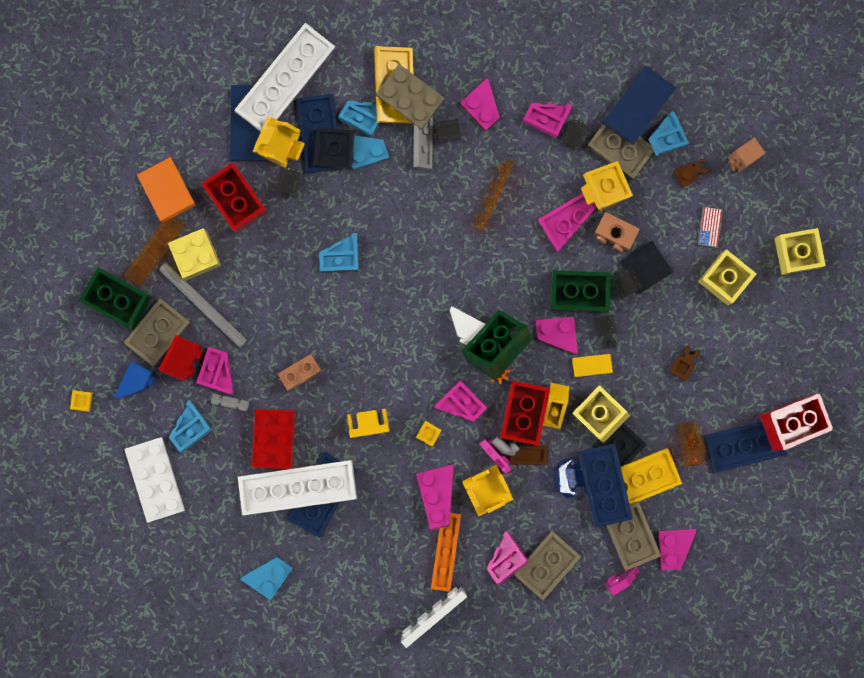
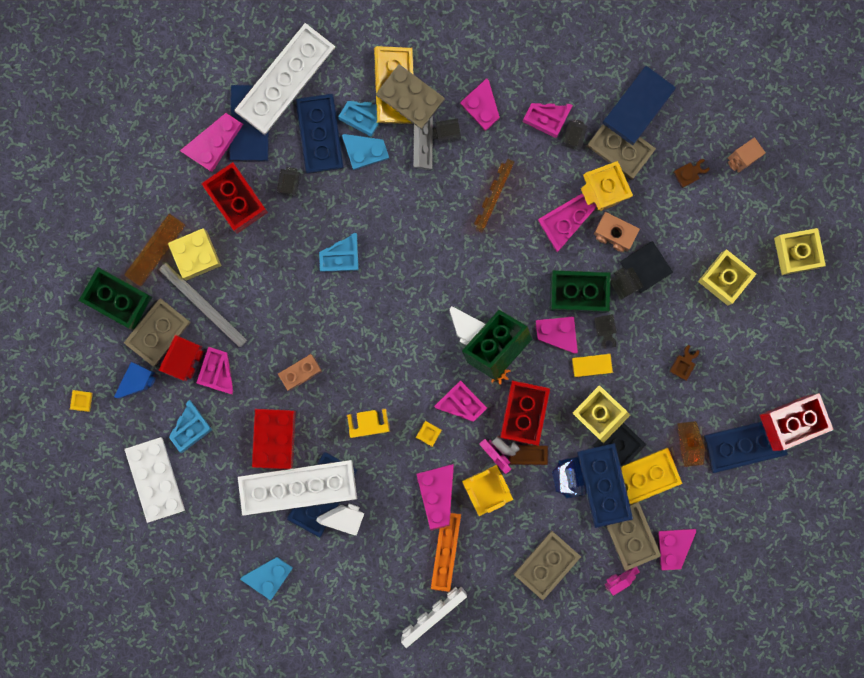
(166, 190): orange tile -> none
(213, 142): none -> dark pink wing
(229, 402): light grey axle -> none
(278, 142): yellow panel -> none
(334, 148): black tile -> none
(343, 518): none -> white slope
(507, 559): dark pink wing -> none
(556, 405): yellow slope -> none
(668, 136): dark azure wing -> none
(710, 227): tile -> none

